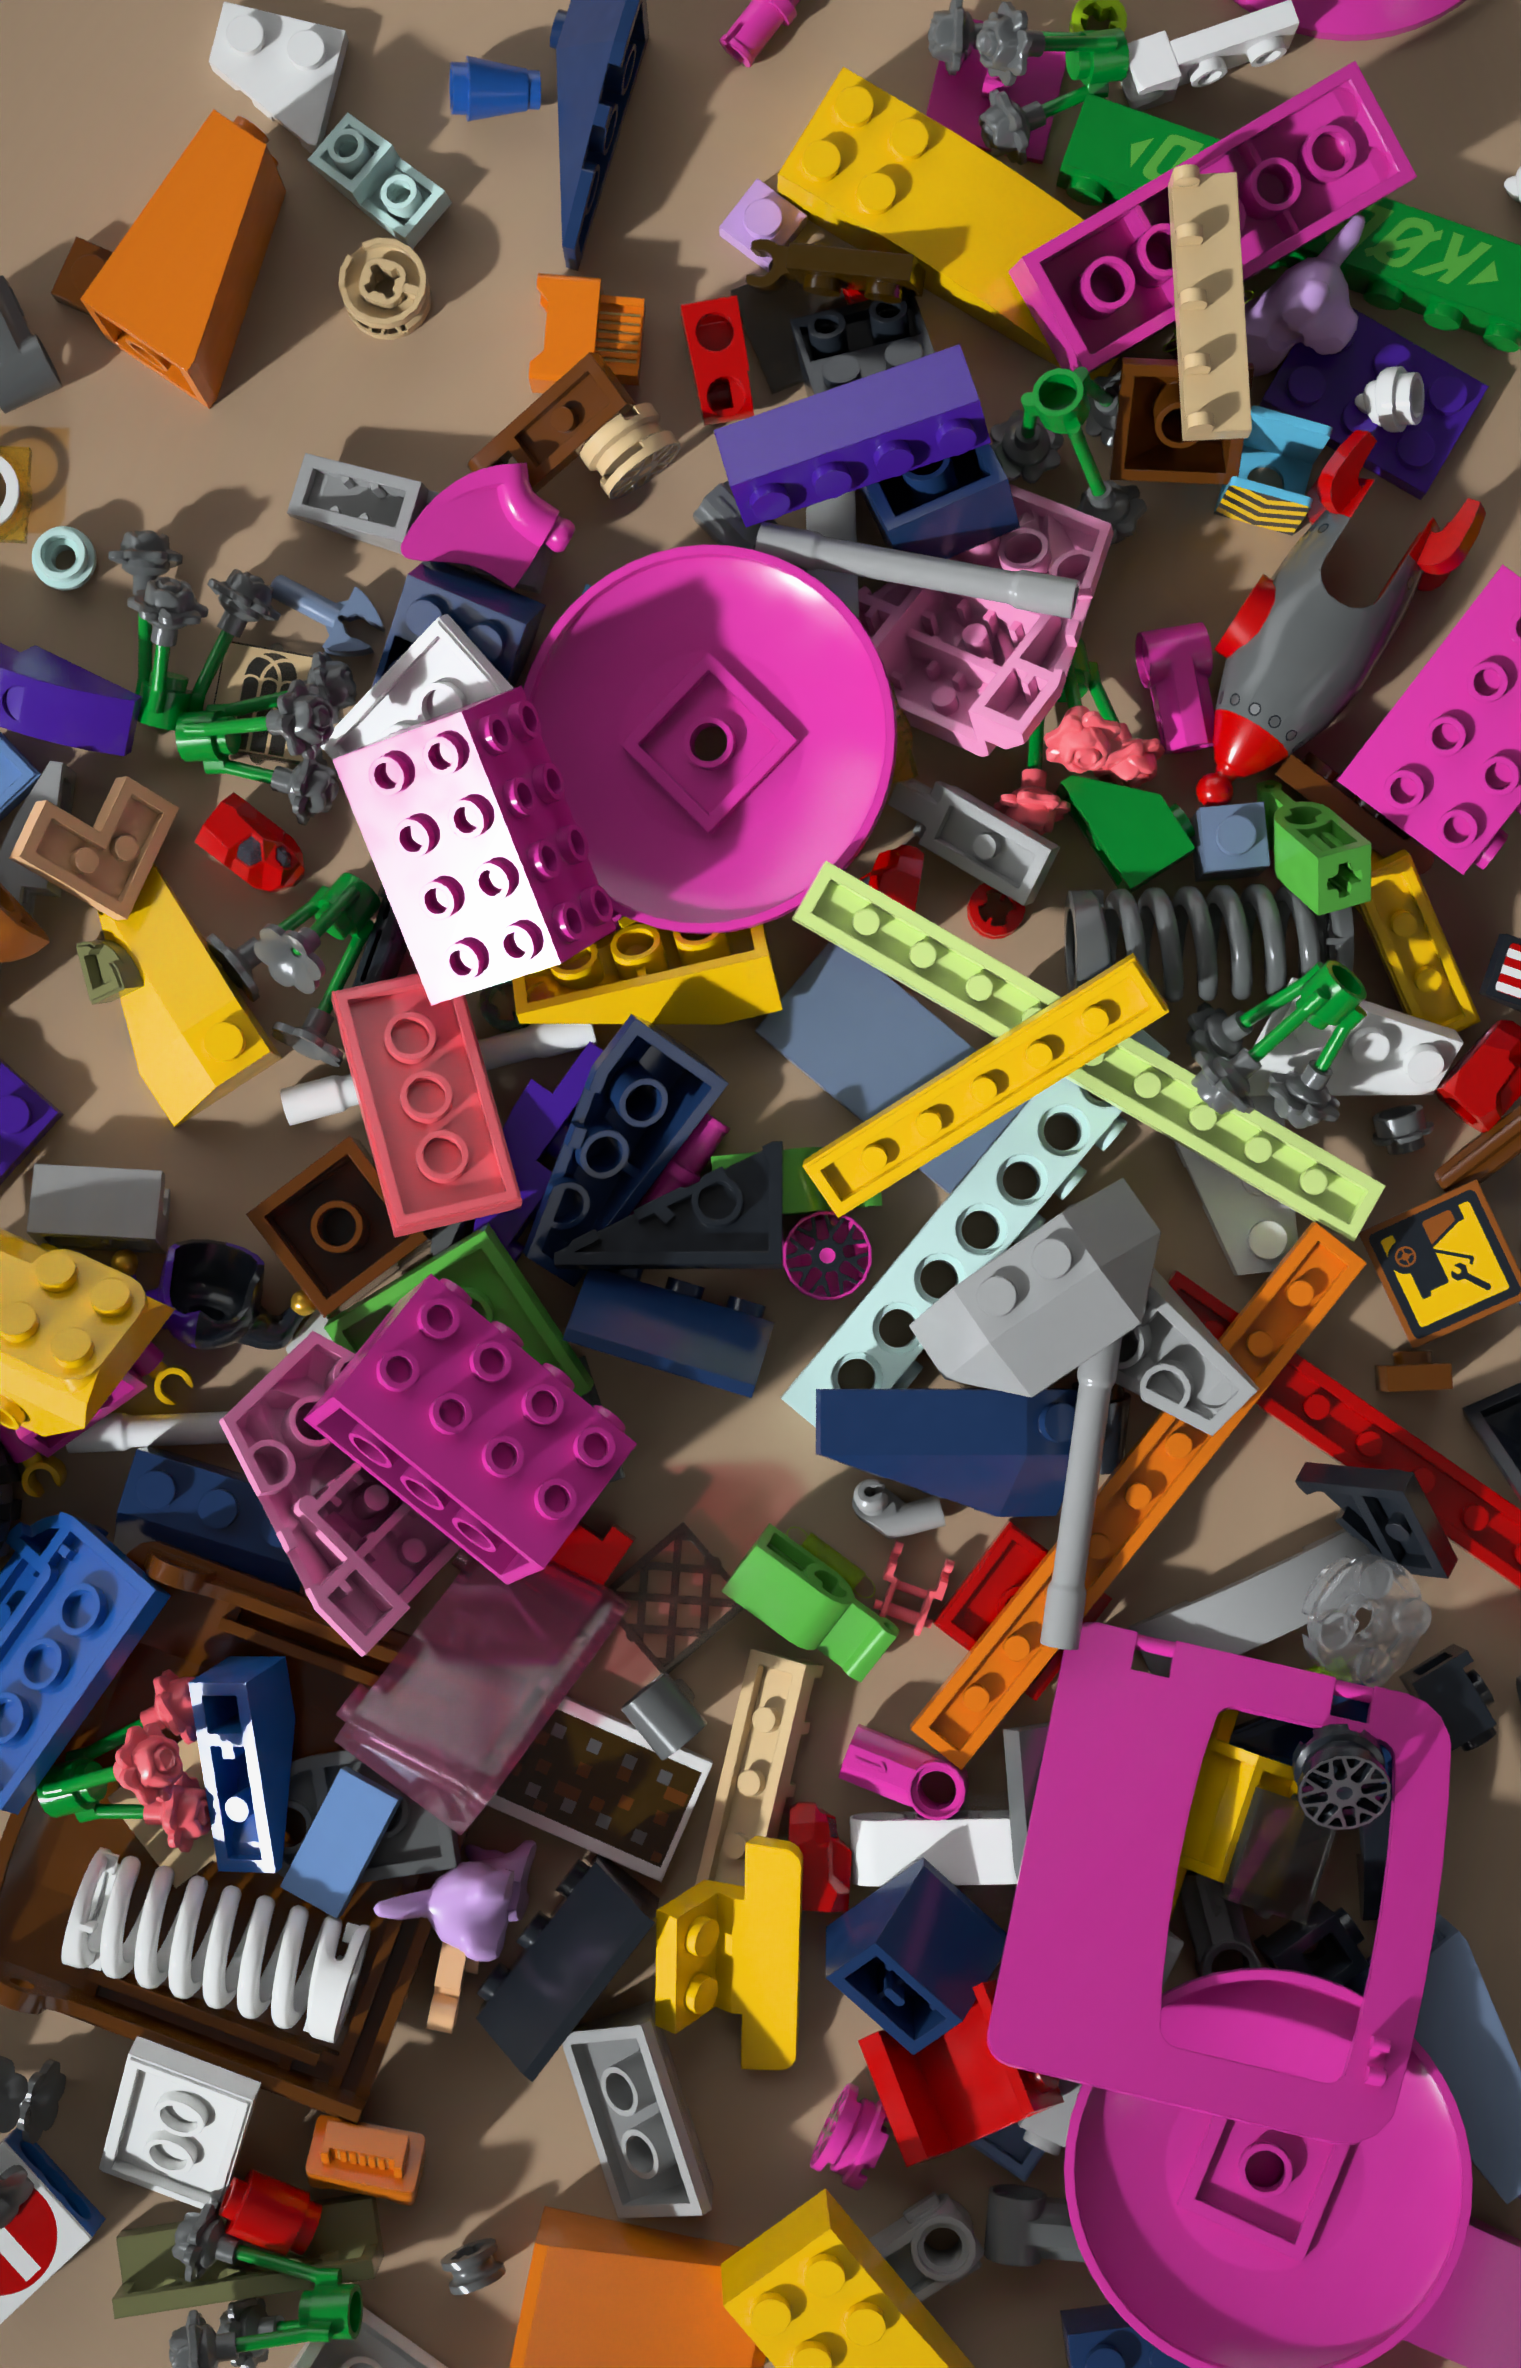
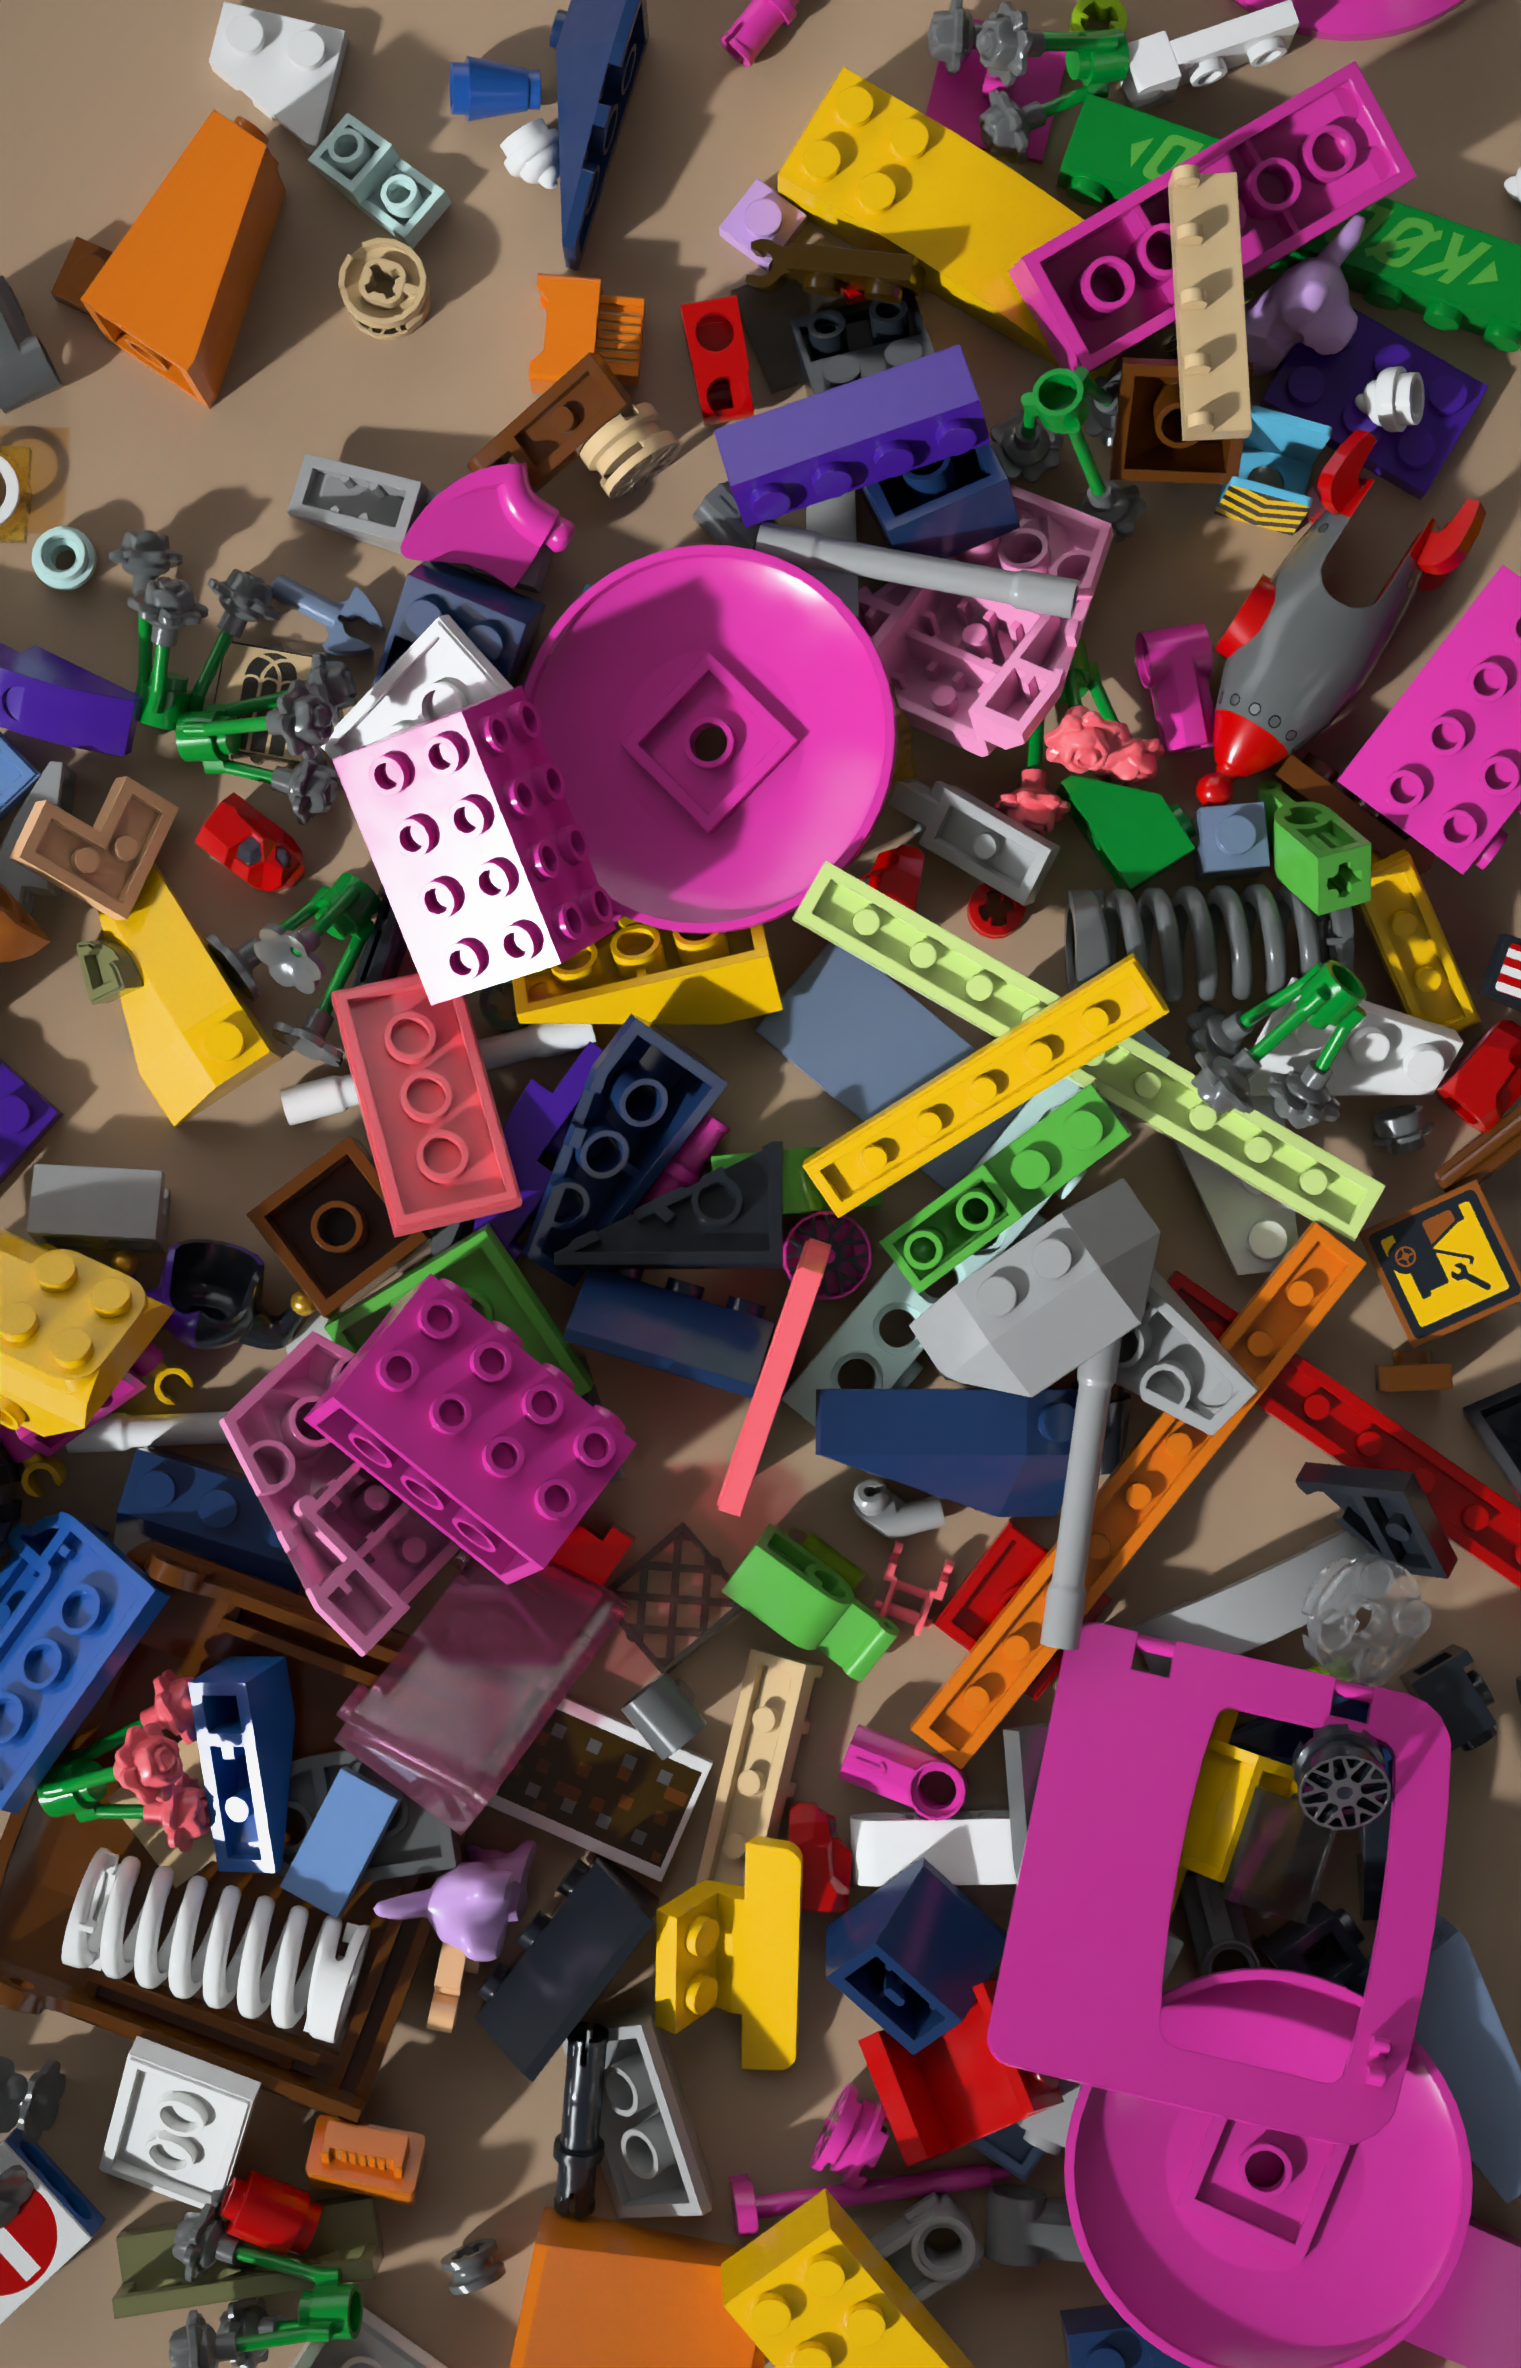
(533, 154): none -> white plate
(579, 2145): none -> black pin
(750, 2208): none -> dark pink piece
(774, 1376): none -> coral tile
(1005, 1188): none -> bright green slope

